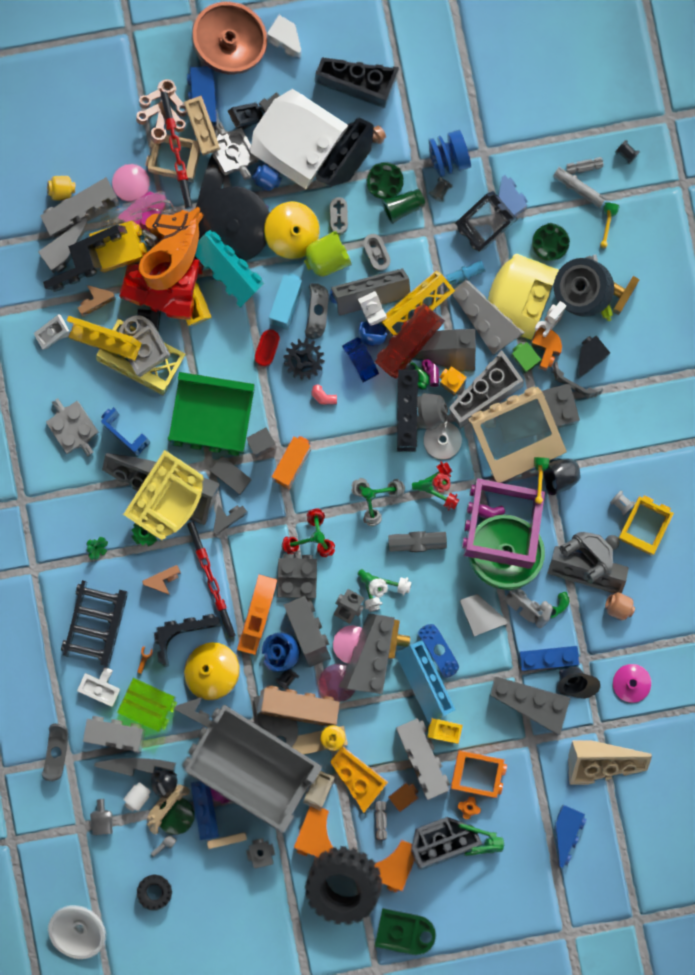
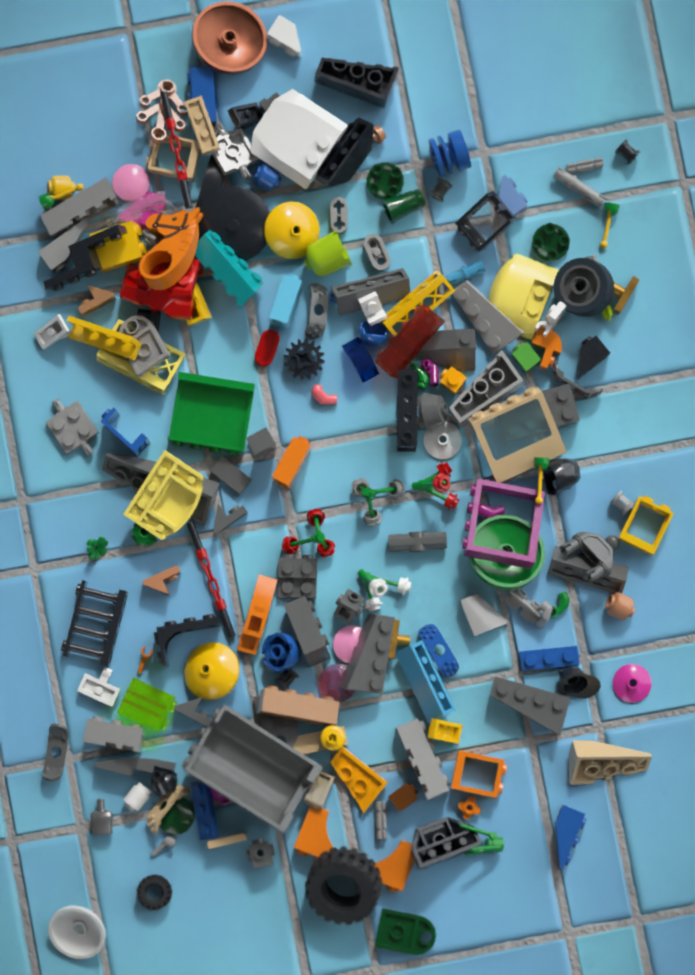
(47, 200): none -> hinge

